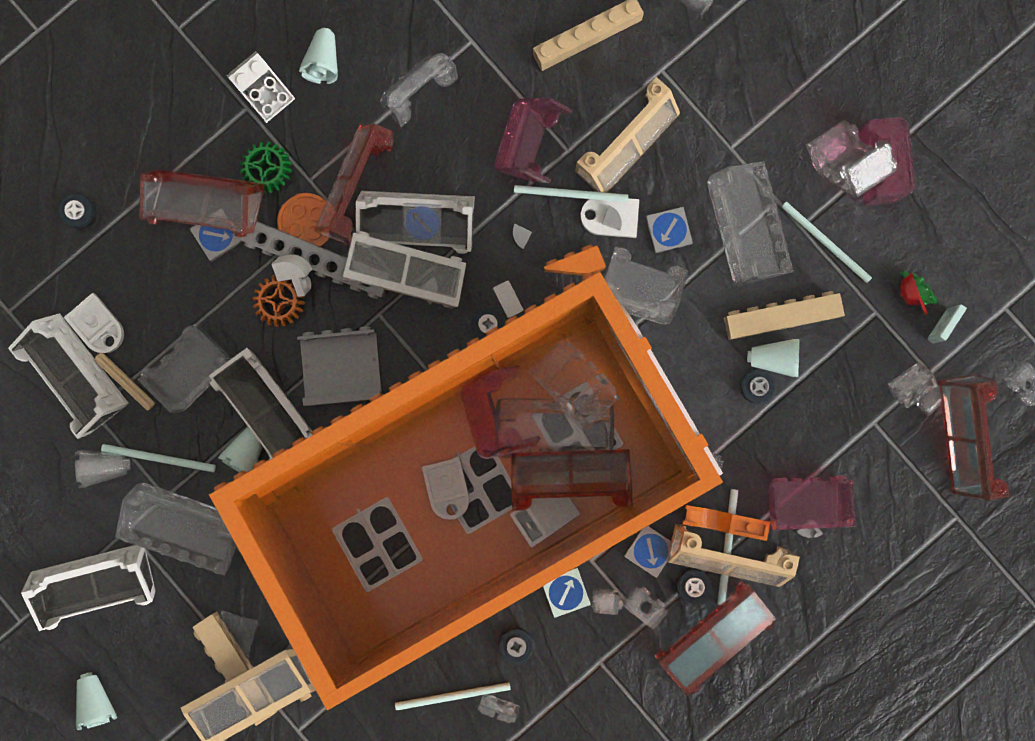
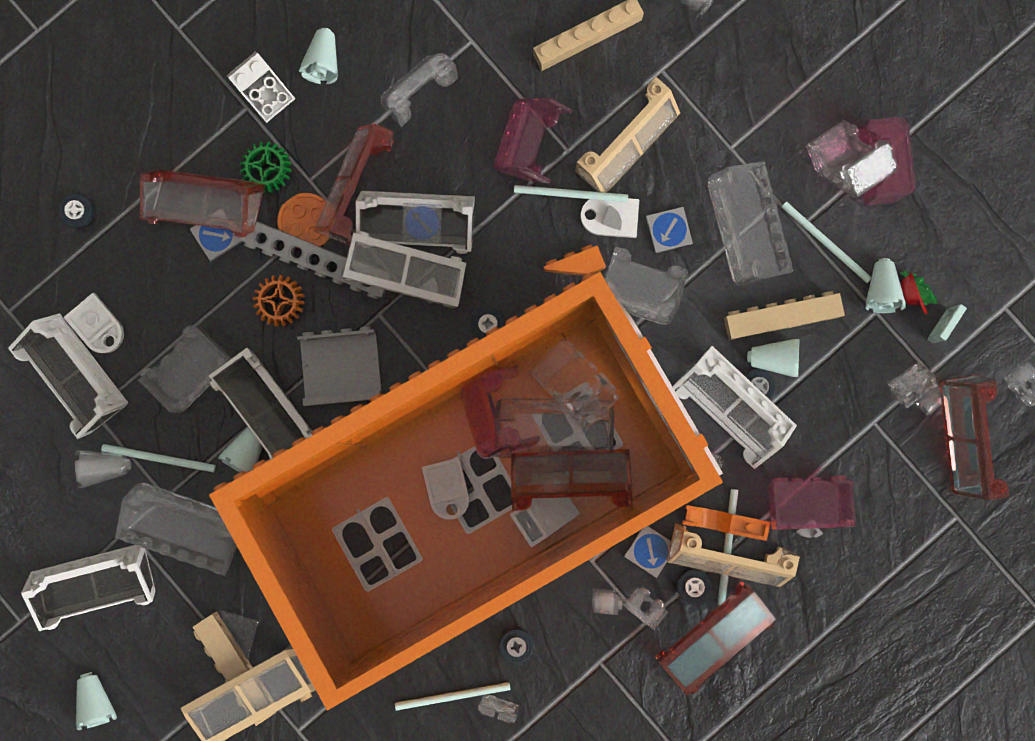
(120, 377): tan axle -> none
(293, 268): white brick -> none
(508, 299): white sticker -> none
(521, 235): light grey tile -> none
(566, 593): tile -> none
(736, 406): none -> windscreen
(885, 288): none -> light aqua cone

